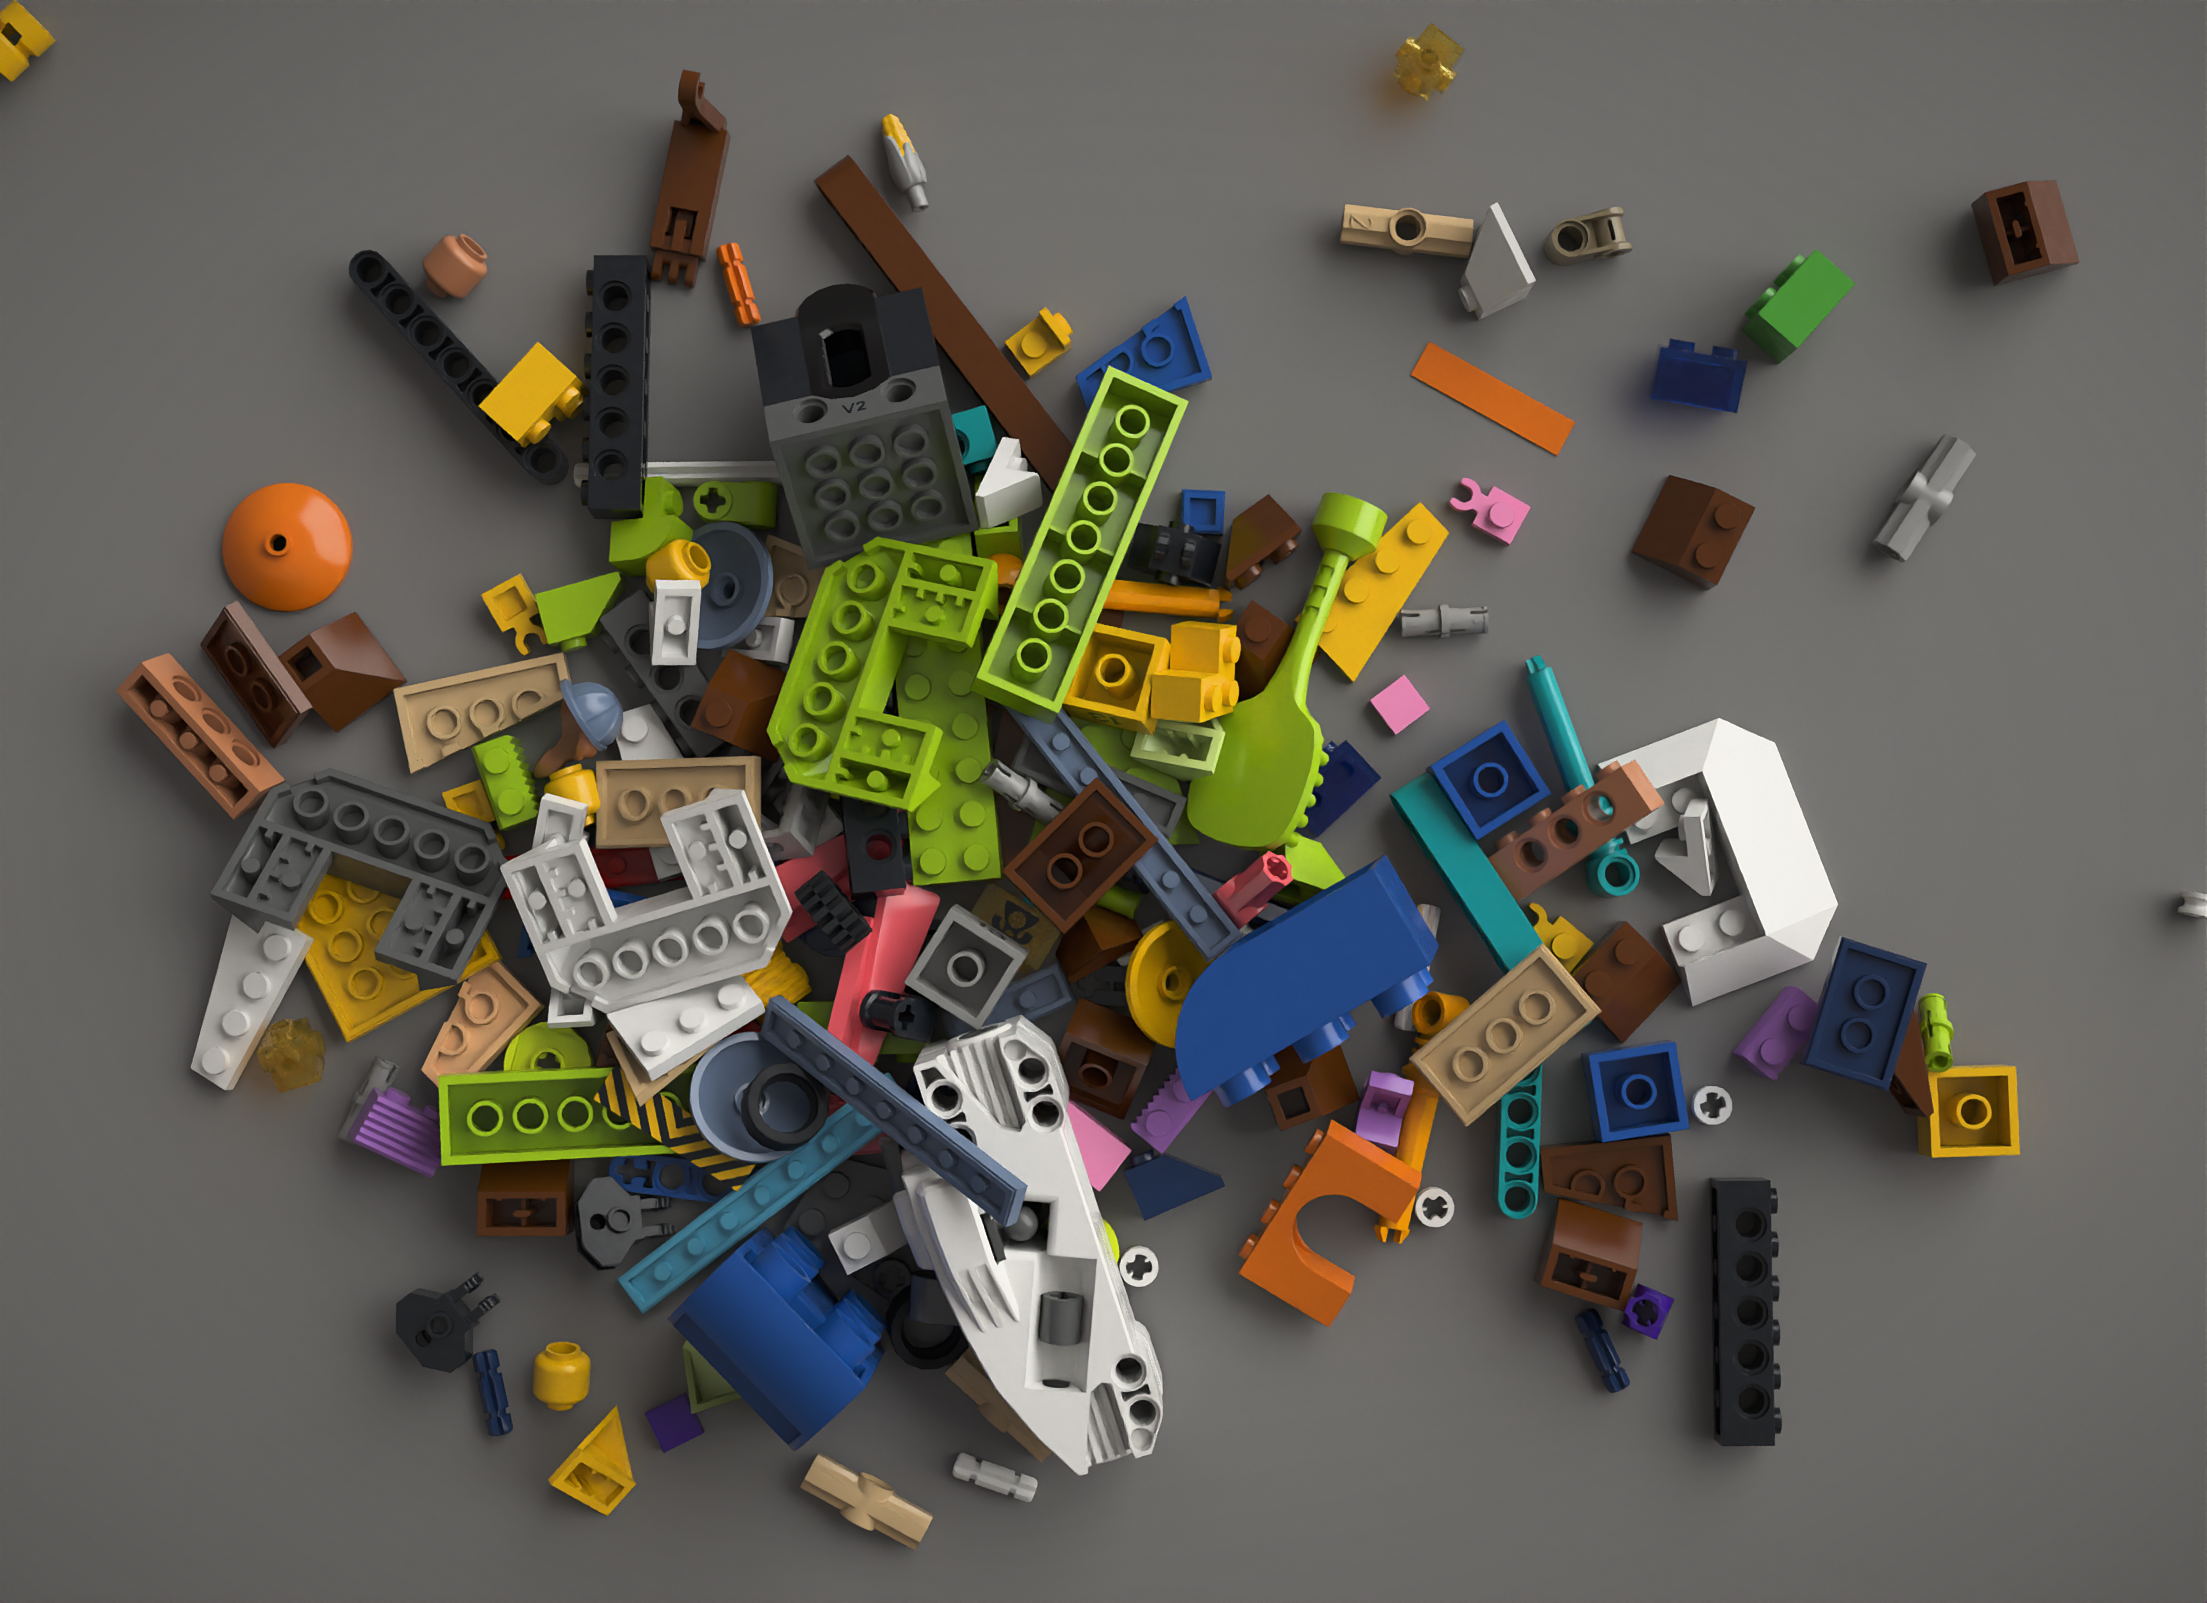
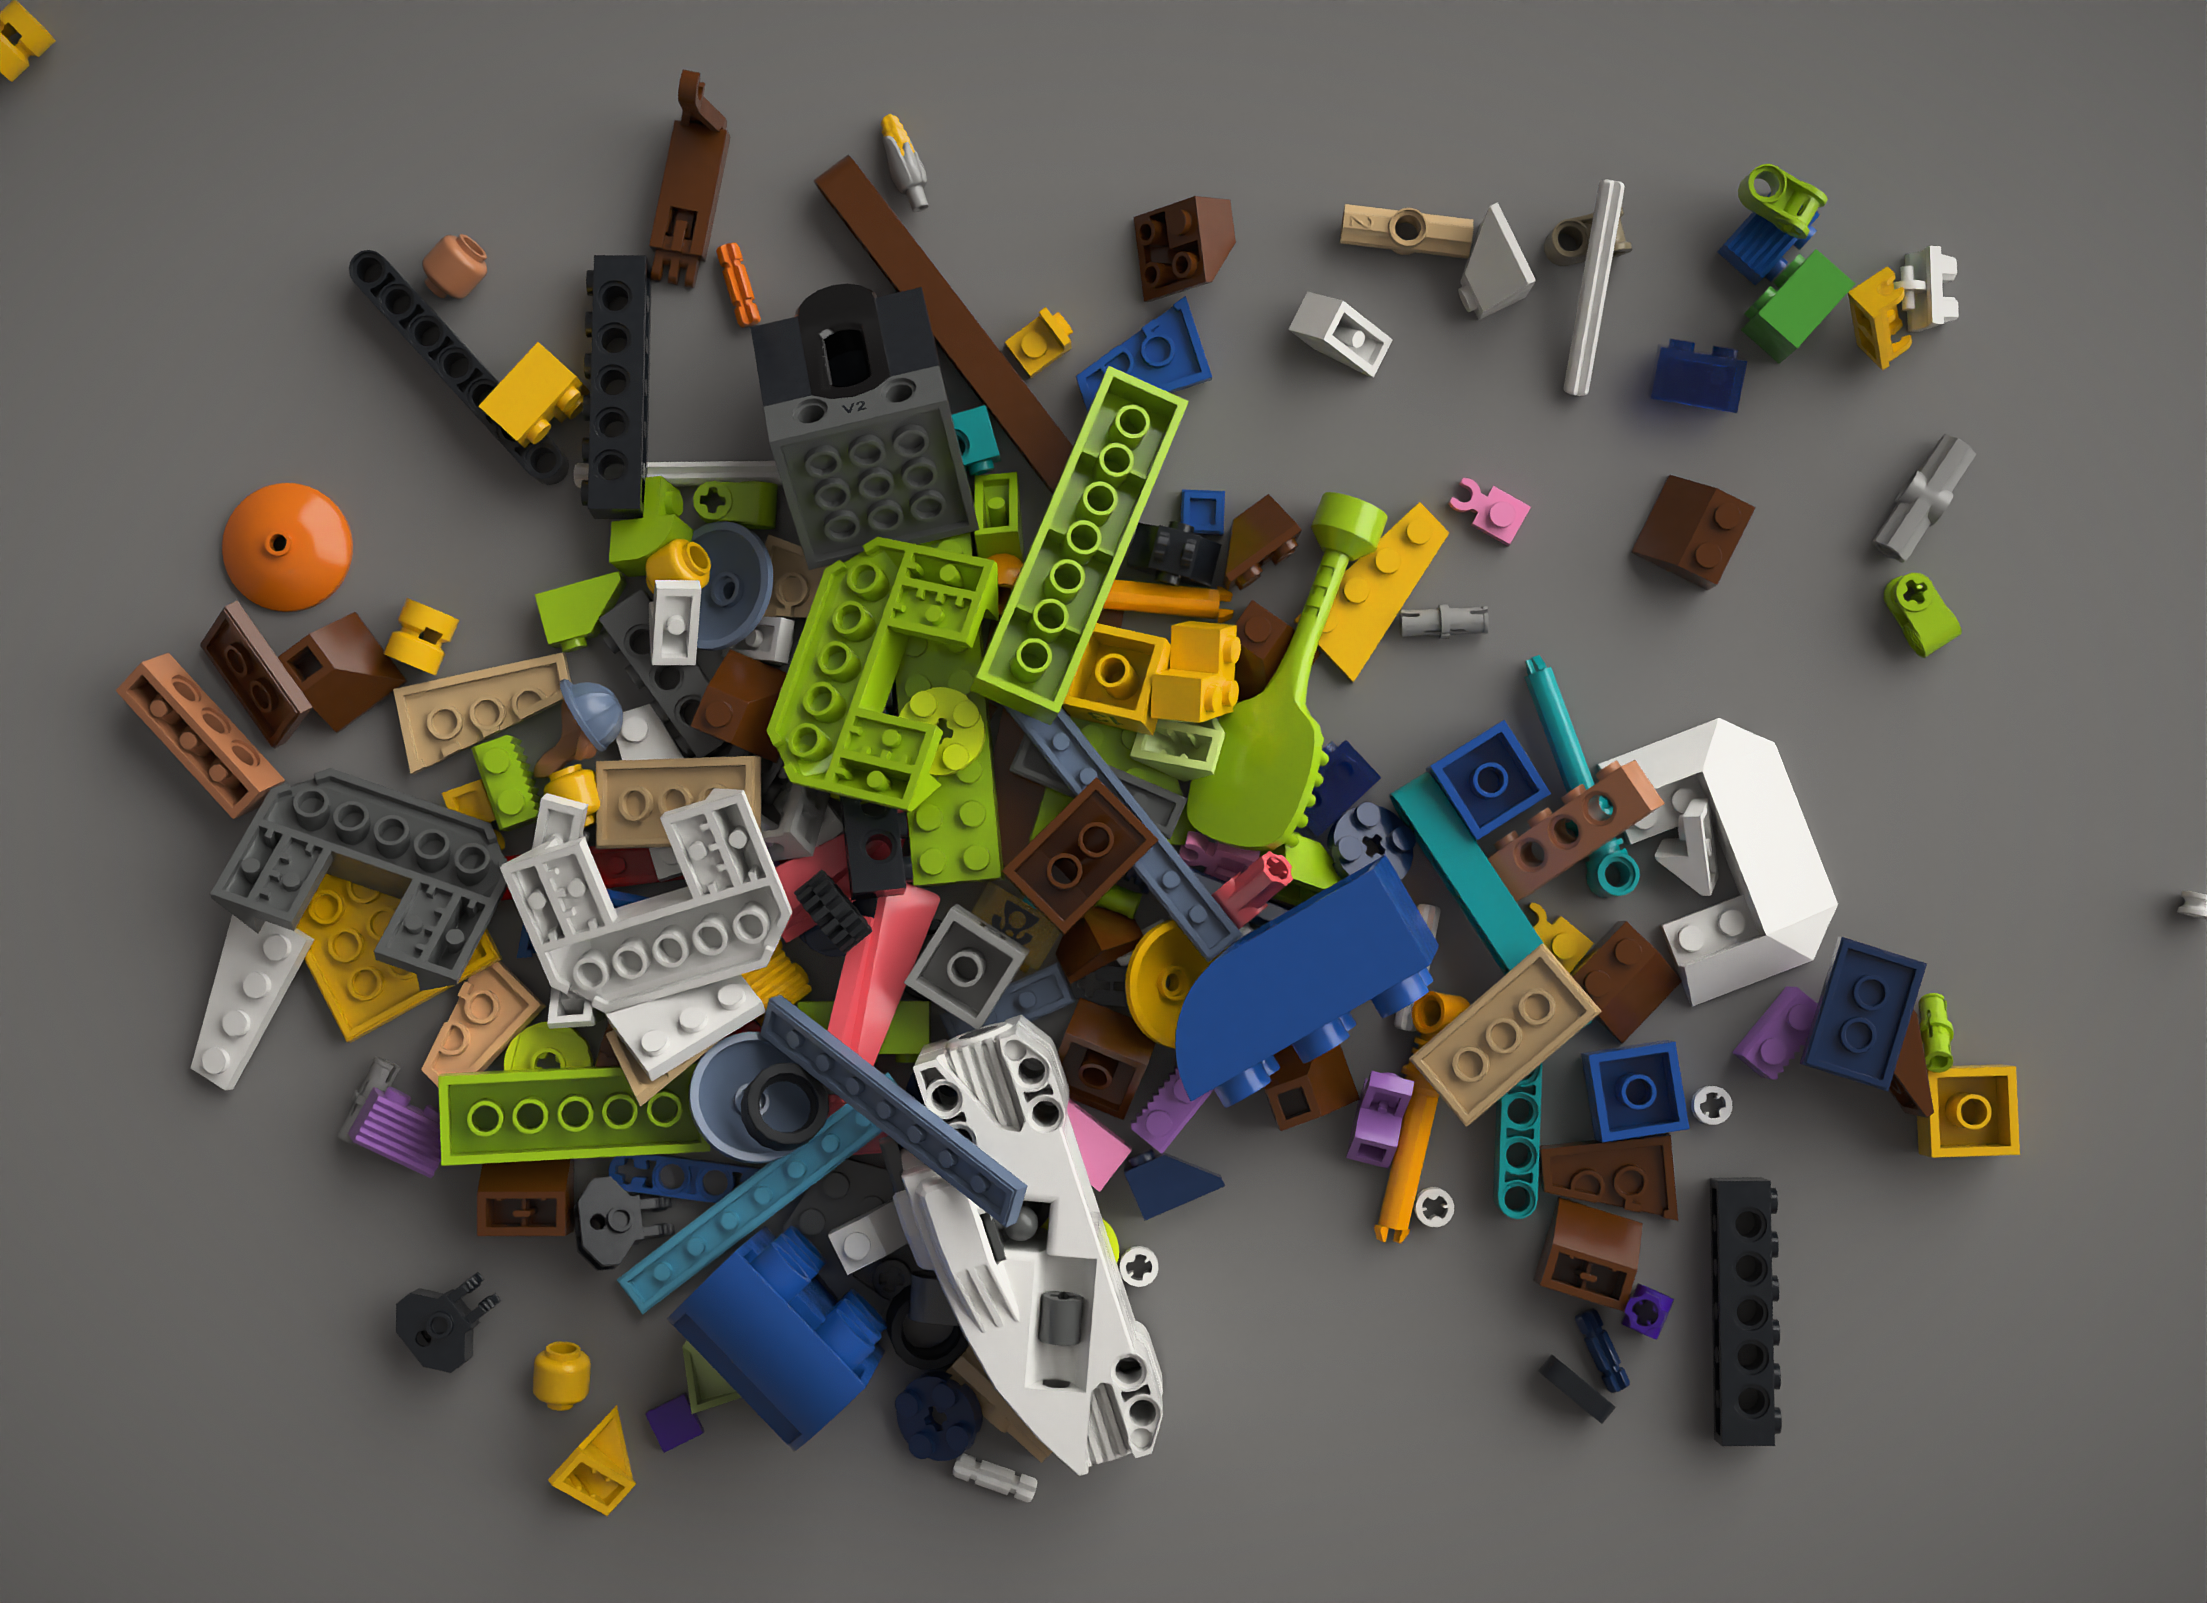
(292, 1054): clear yellow brick -> none
(409, 648): none -> yellow wheel
(492, 1392): dark blue axle -> none
(513, 606): yellow plate -> none
(671, 1127): sticker -> none
(867, 1501): tan piece -> none
(900, 1014): black piece -> none
(918, 1426): none -> dark blue plate
(961, 717): none -> neon yellow plate
(1007, 487): white slope -> none
(1020, 792): light grey pin -> none
(1183, 245): none -> reddish brown slope
(1219, 859): none -> bright pink plate
(1336, 1165): orange arch -> none
(1340, 333): none -> white slope
(1374, 824): none -> dark blue plate
(1399, 705): bright pink tile -> none
(1428, 62): clear yellow brick -> none
(1493, 398): orange sticker -> none
(1576, 1389): none -> black beam
(1594, 287): none -> white axle
(1759, 247): none -> blue brick
(1784, 201): none -> lime piece
(1877, 317): none -> yellow hinge
(1923, 289): none -> white hips
(1923, 619): none -> lime piece
(2024, 230): reddish brown slope -> none

